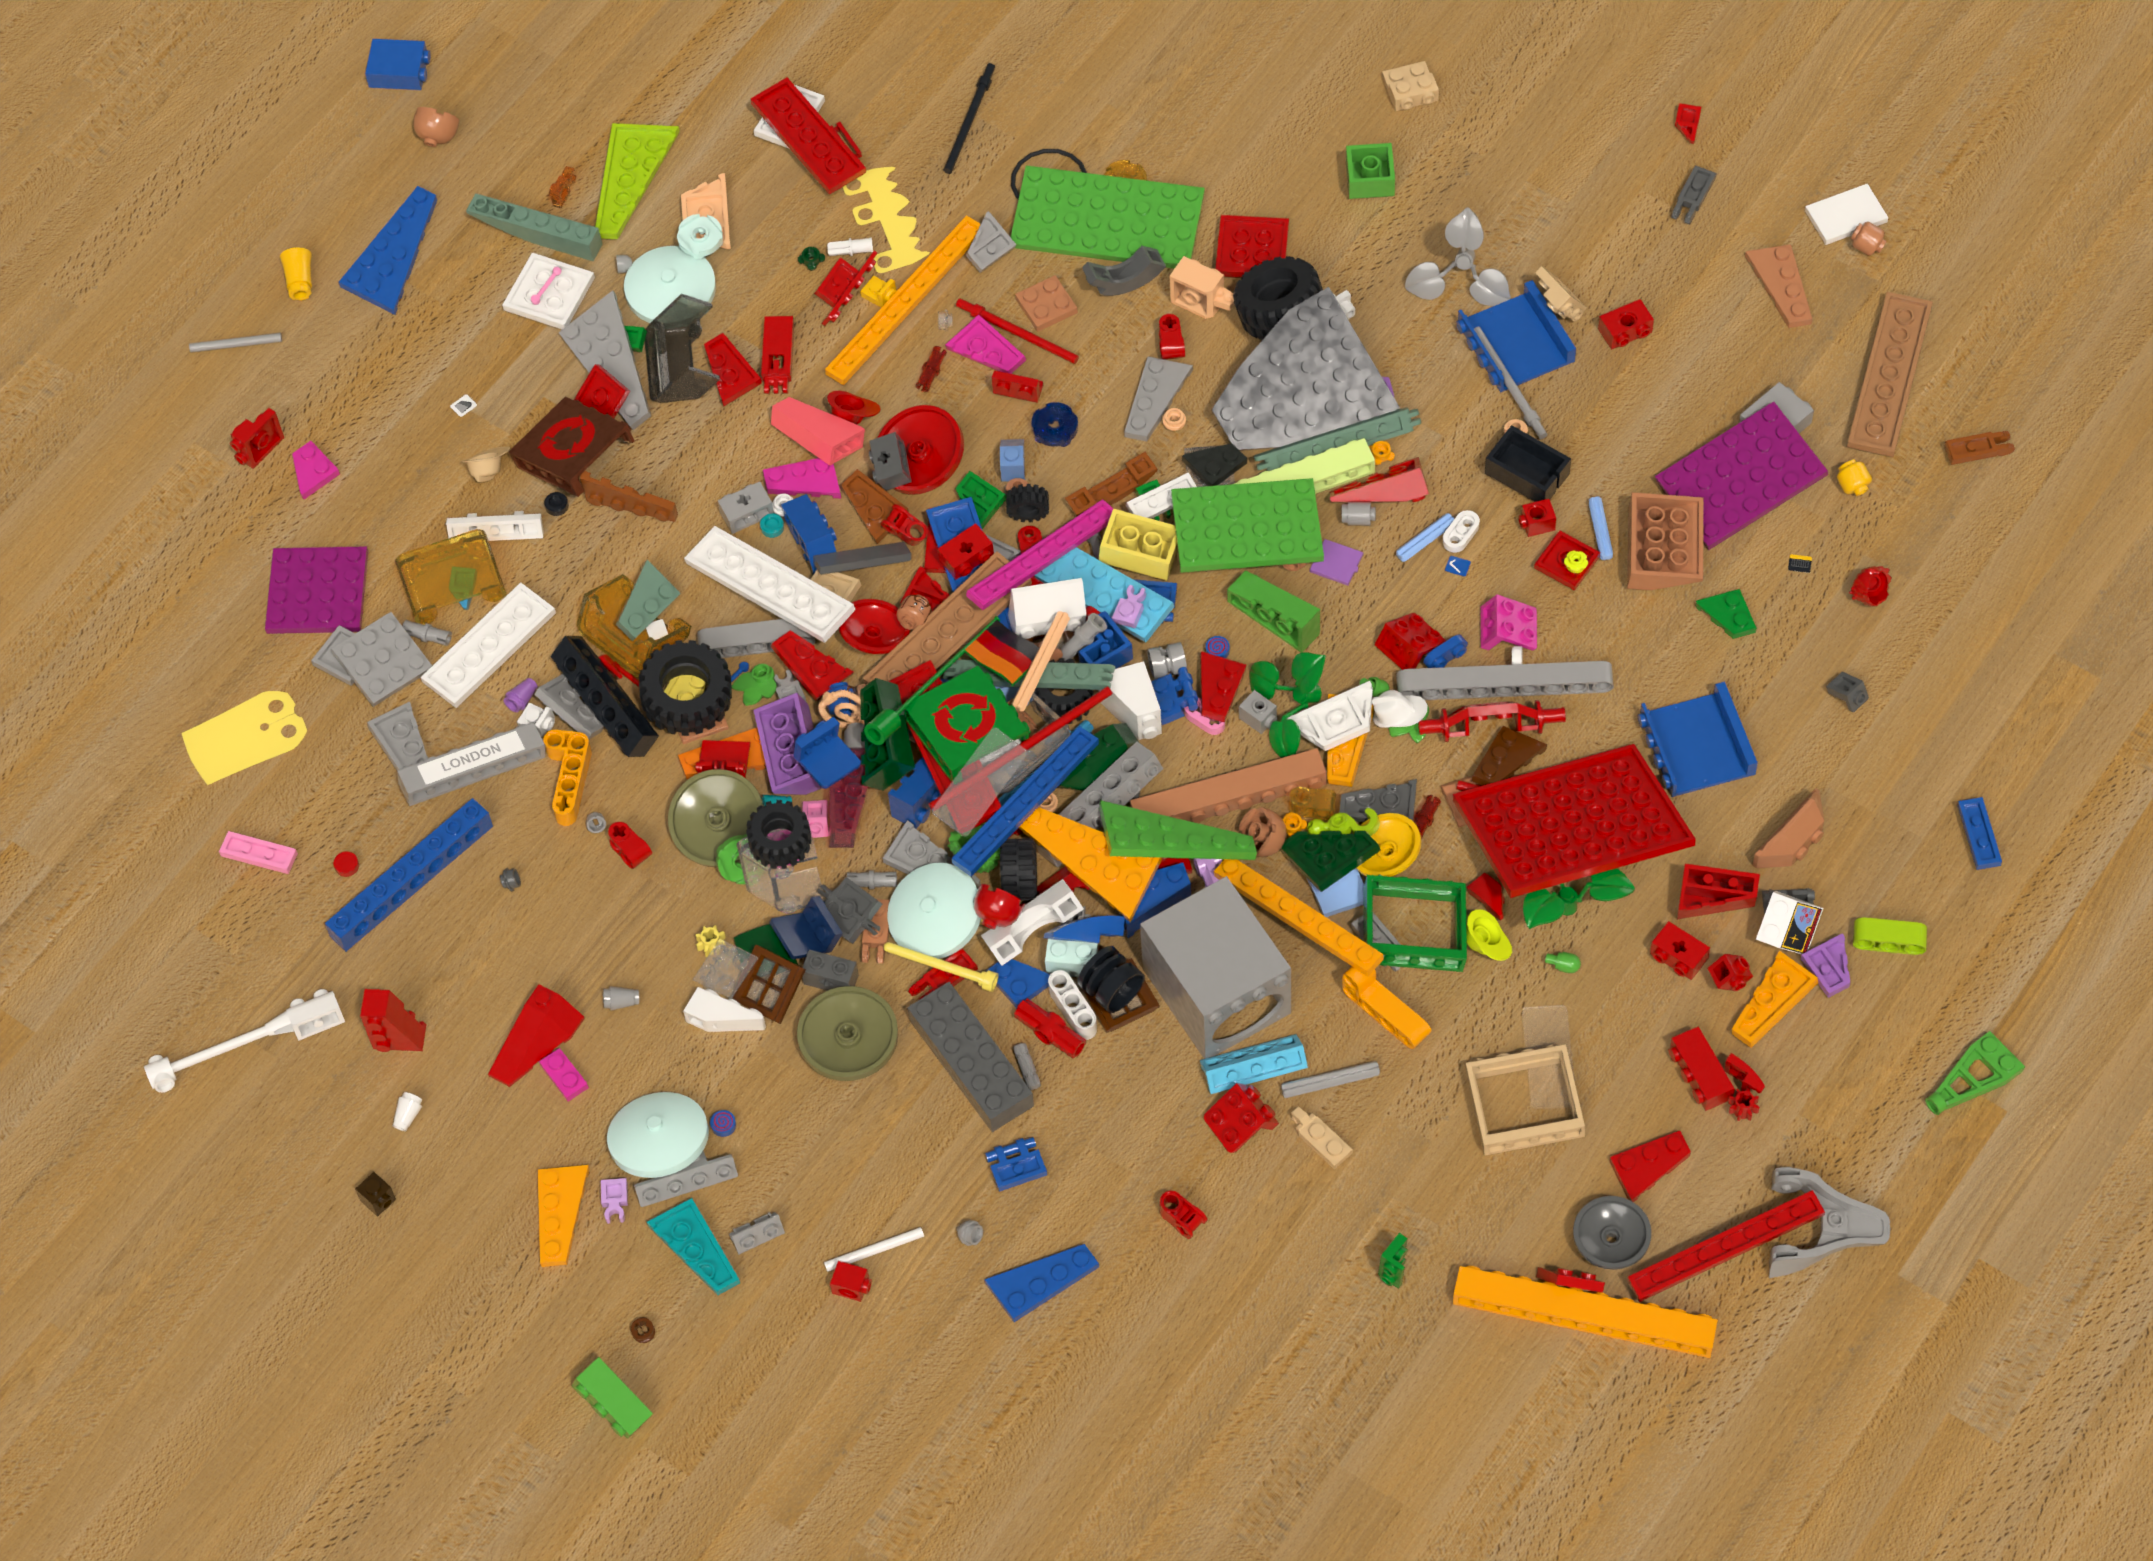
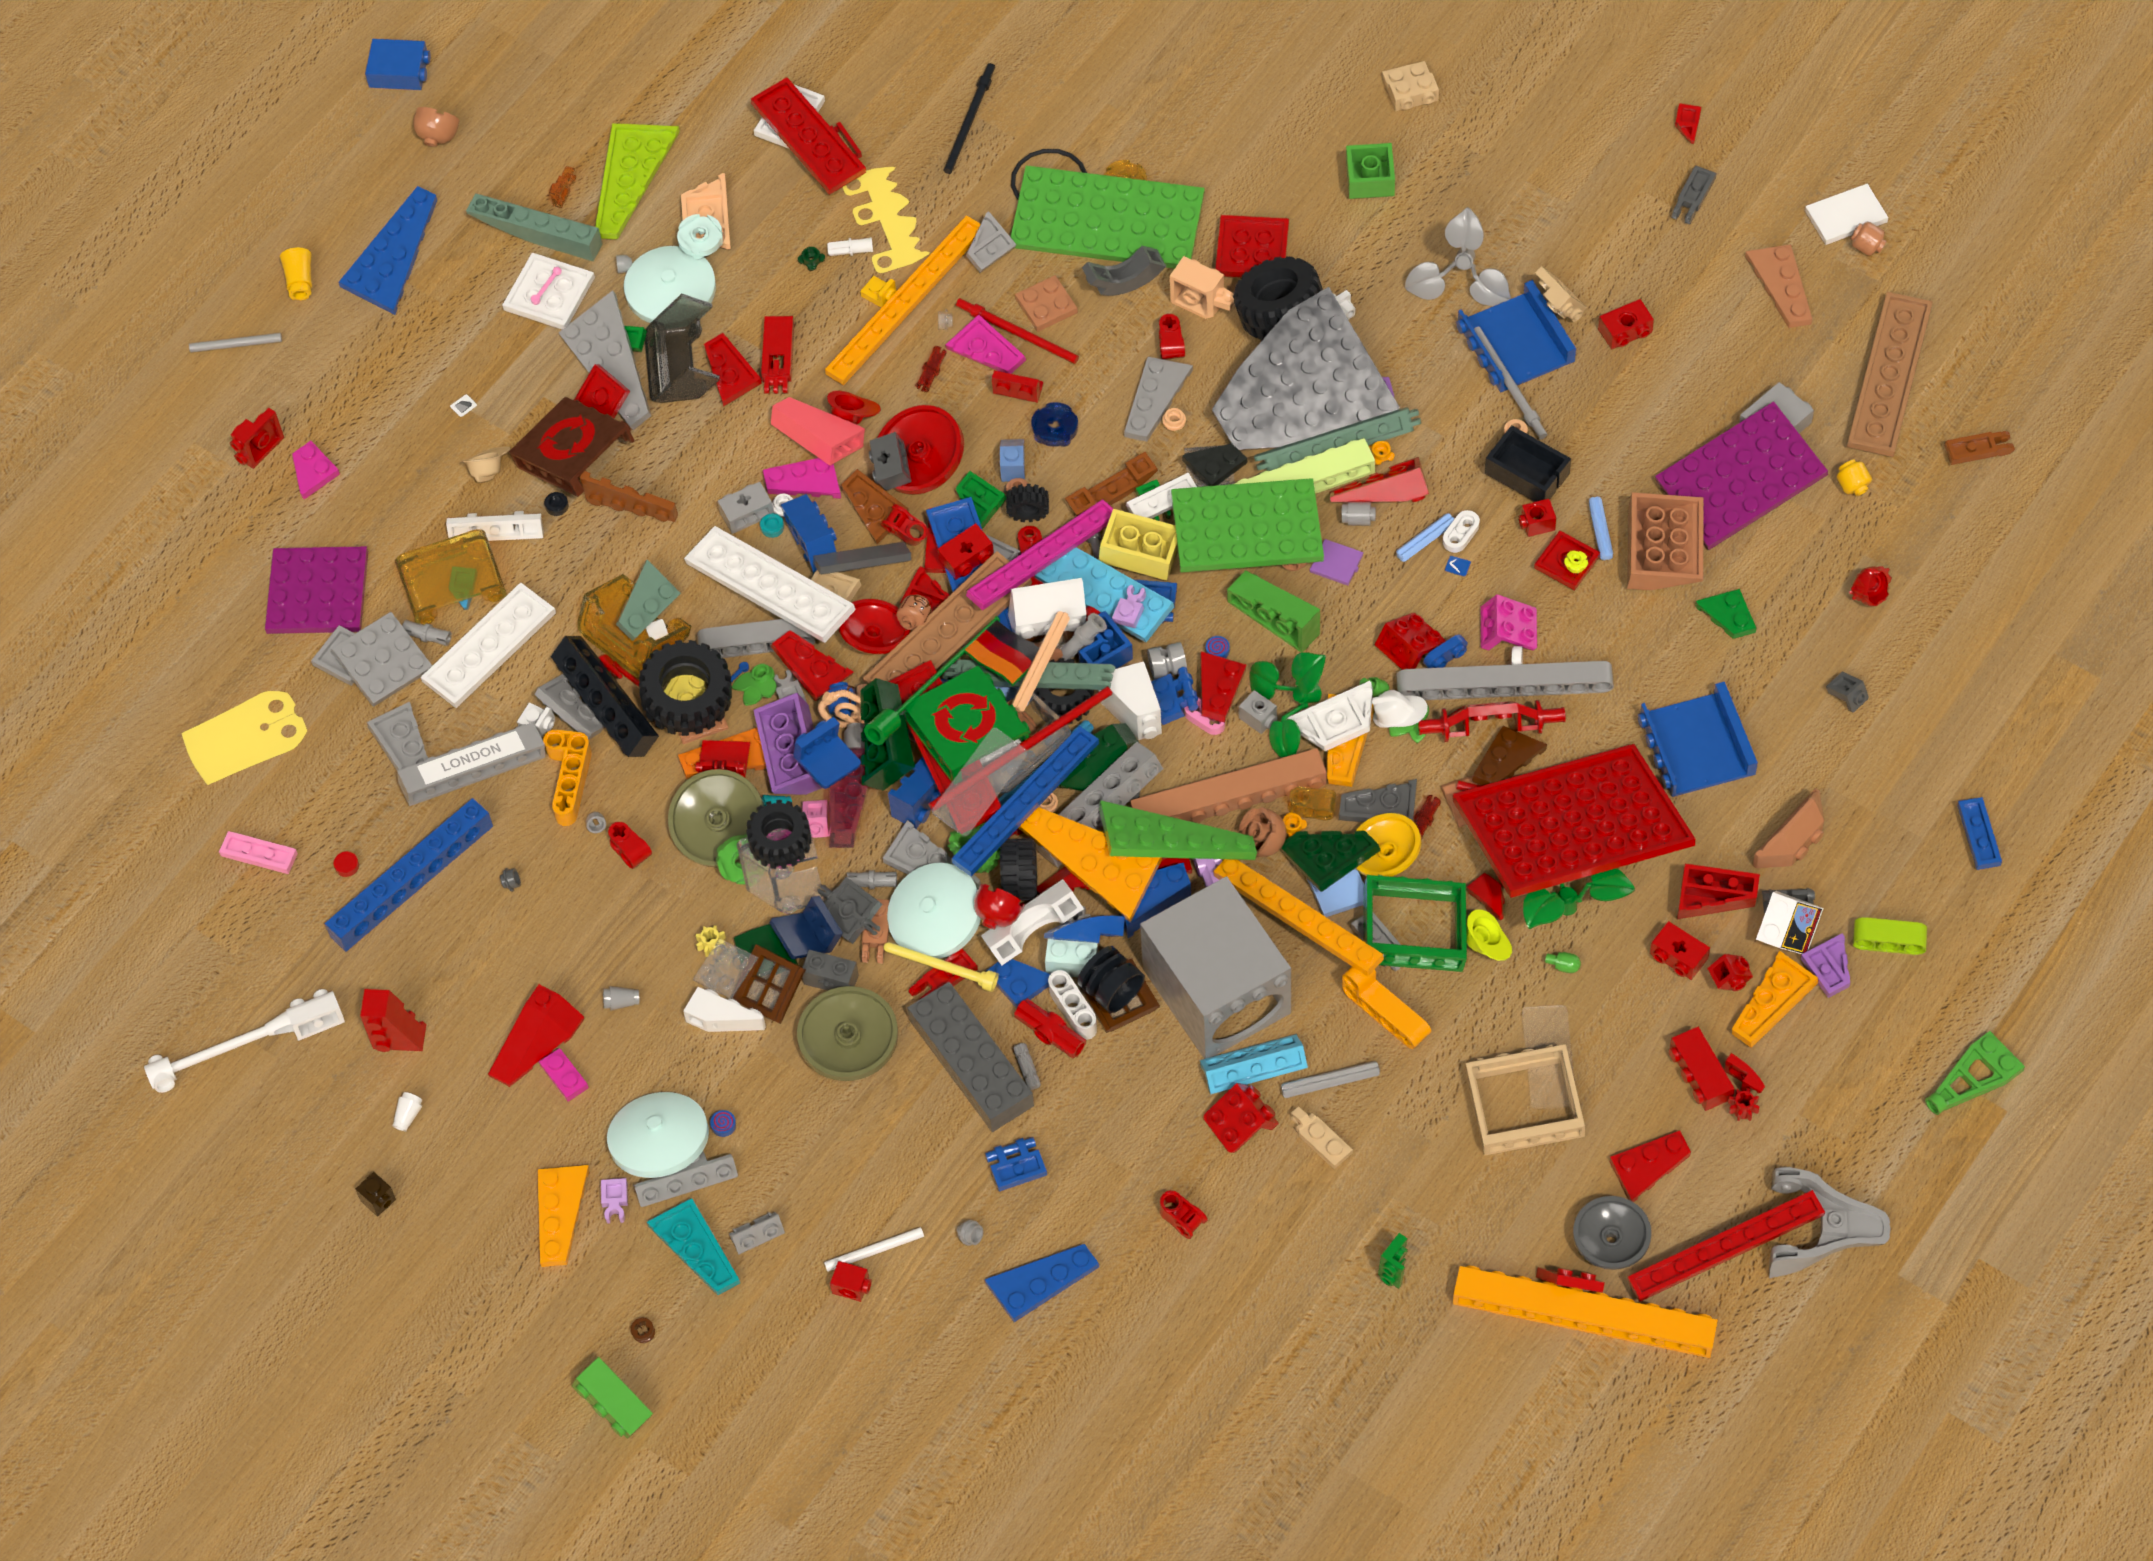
(519, 696): medium lavender cone -> none
(839, 283): red bracket -> none
(1345, 824): lime piece -> none
(1800, 563): black sticker -> none

